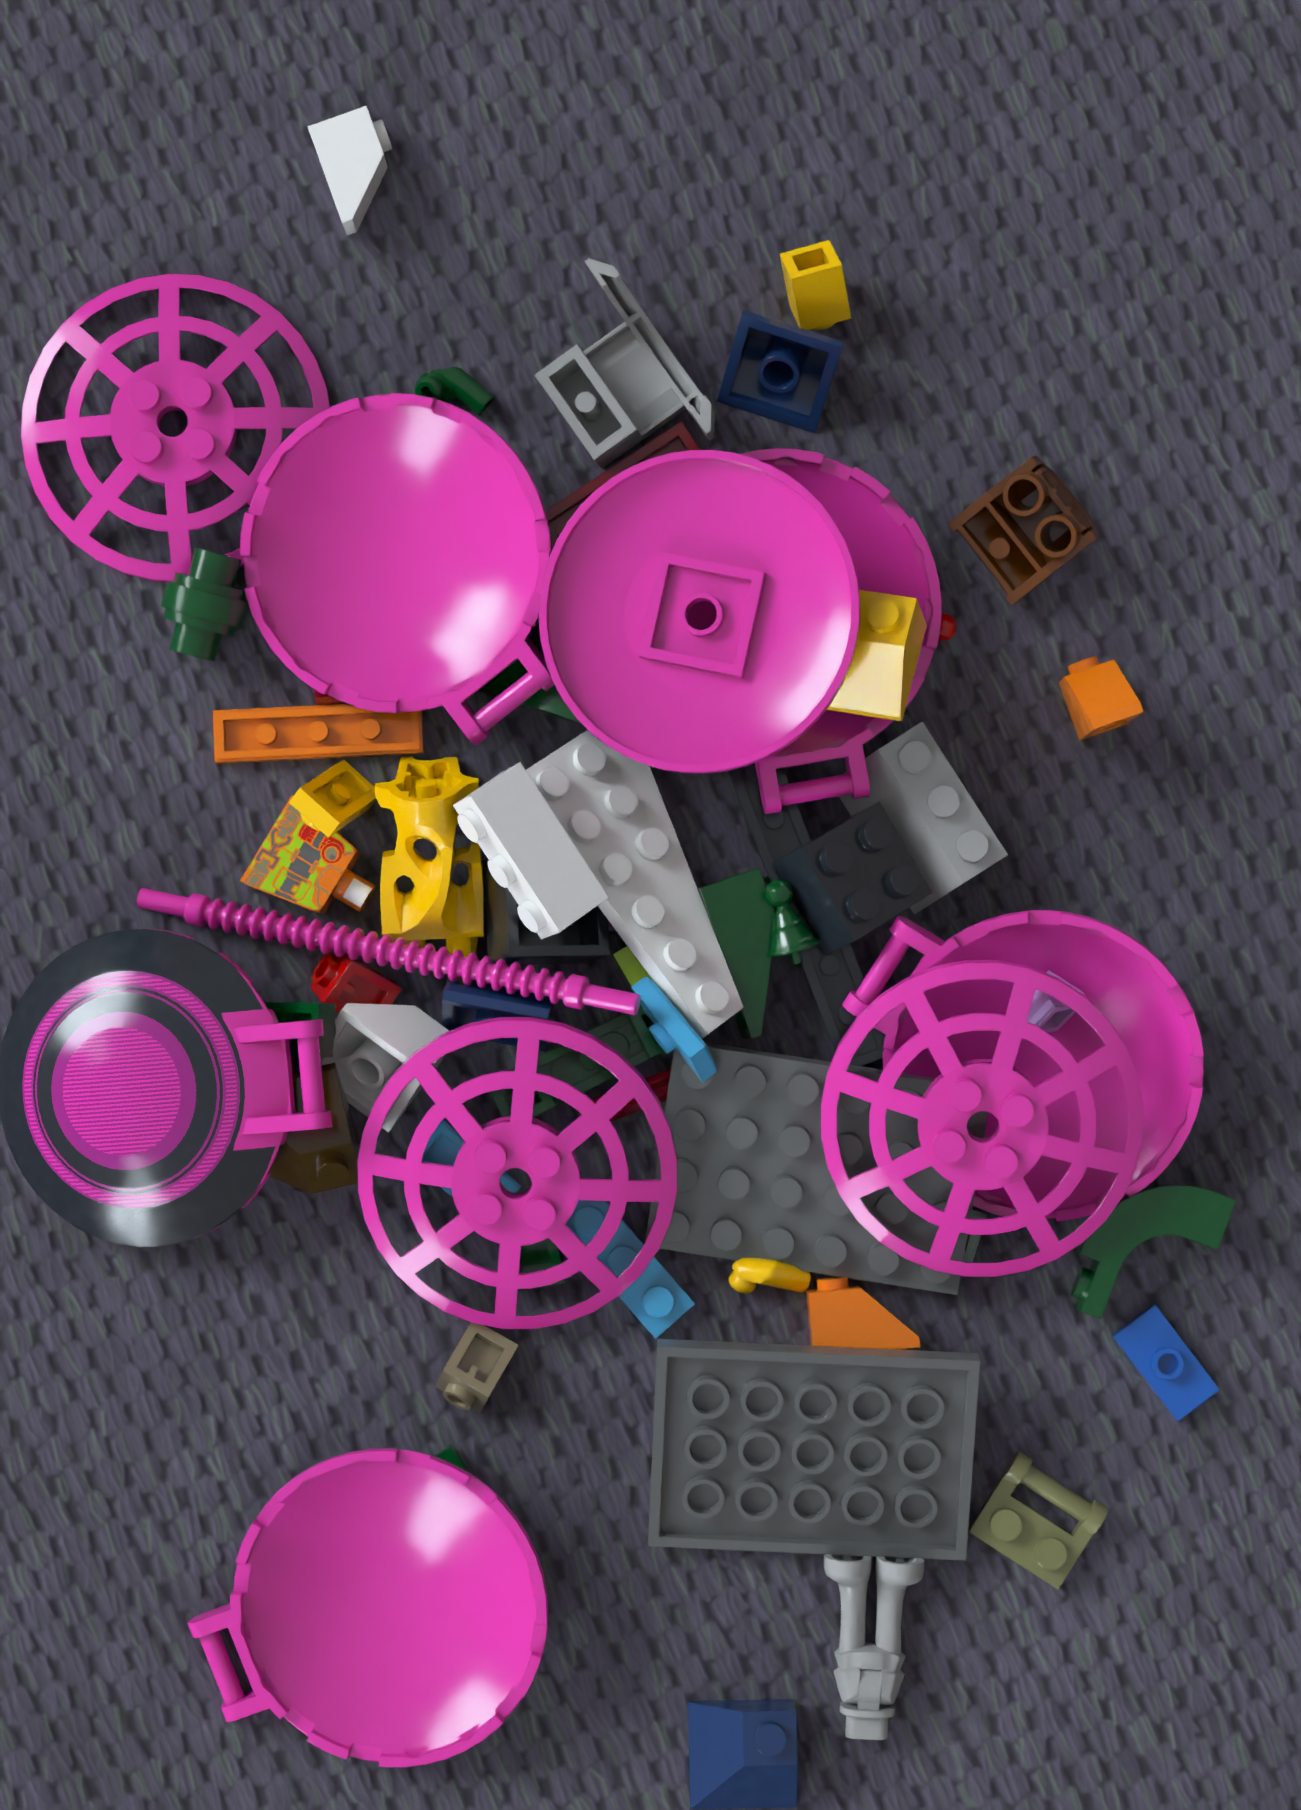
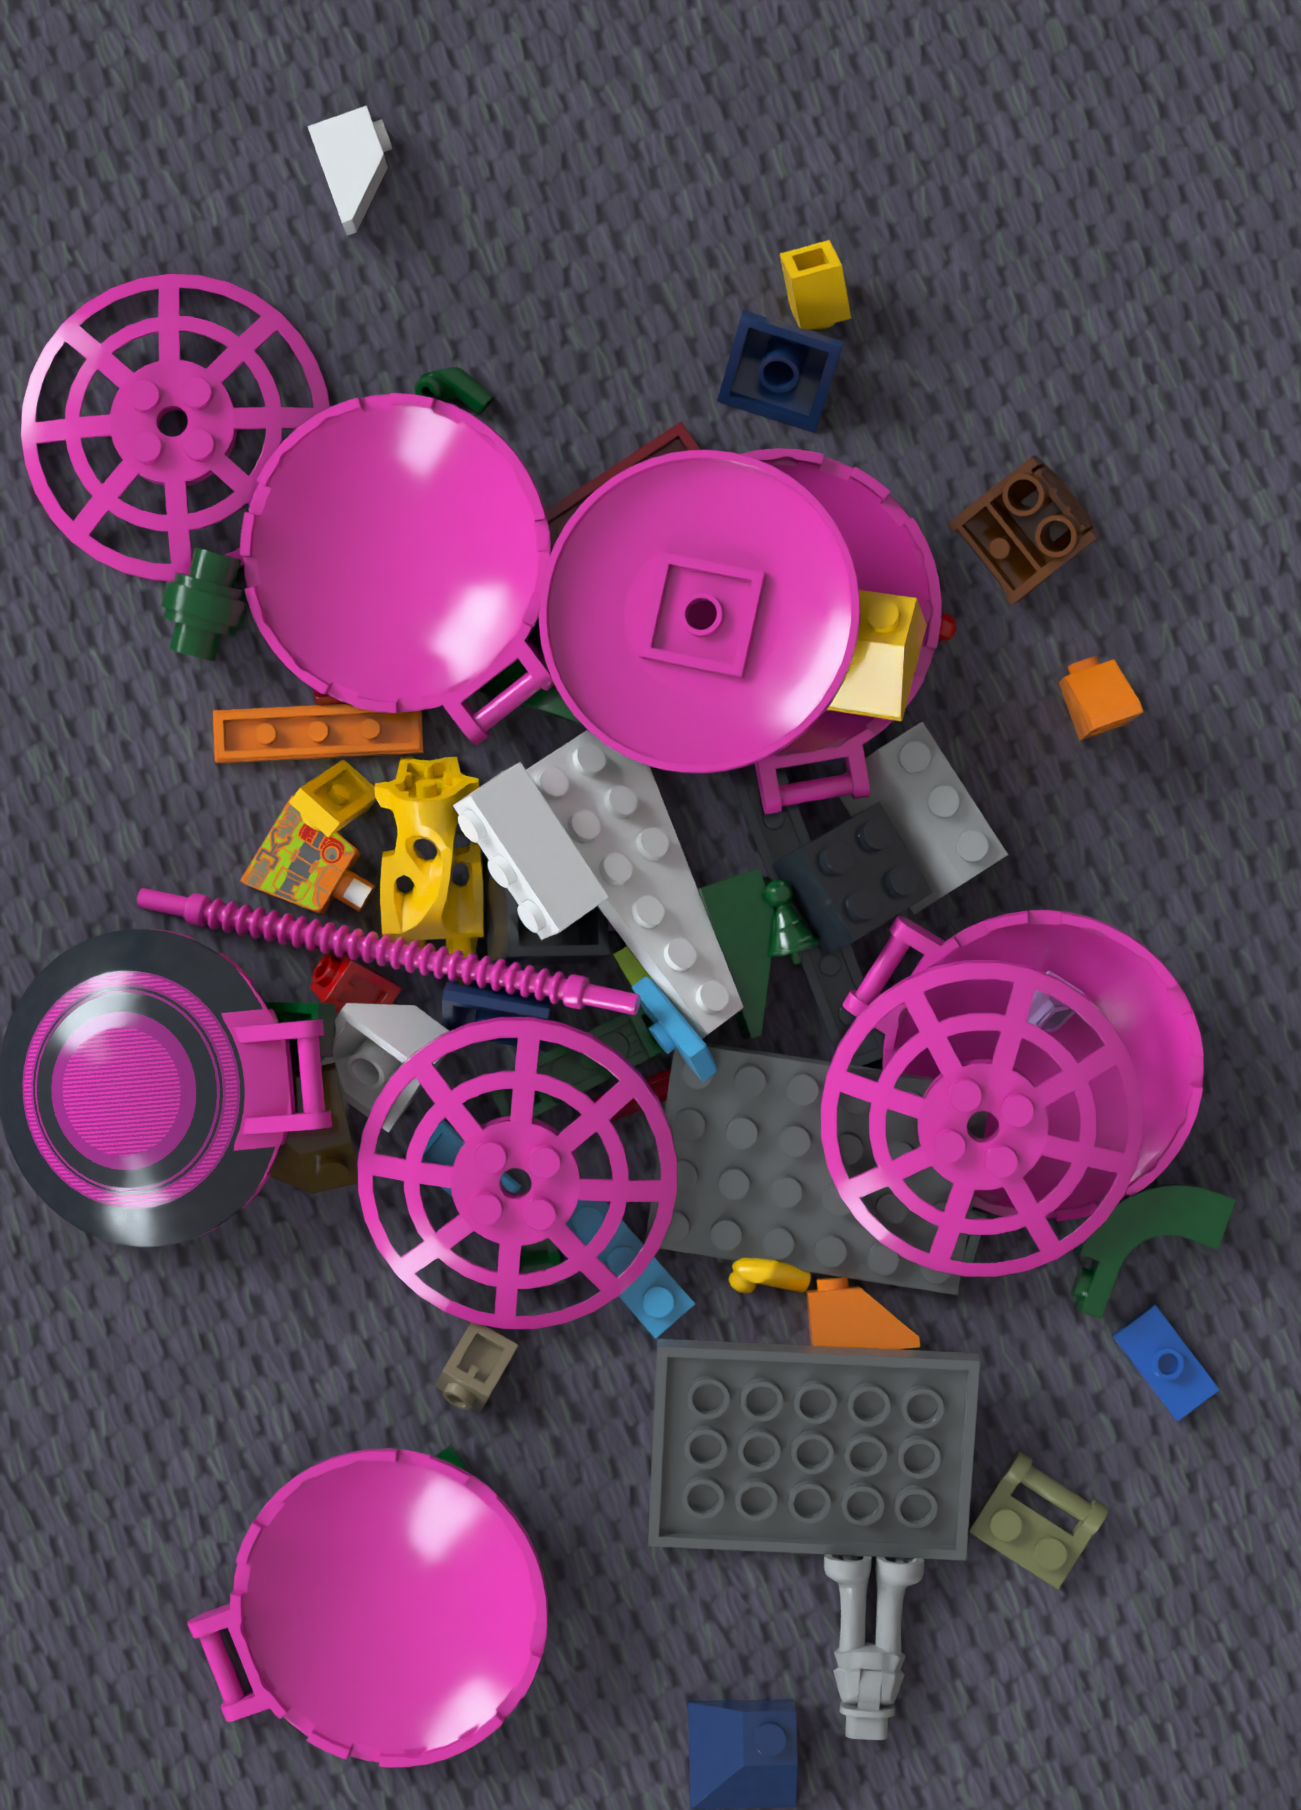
(622, 382): light grey piece -> none

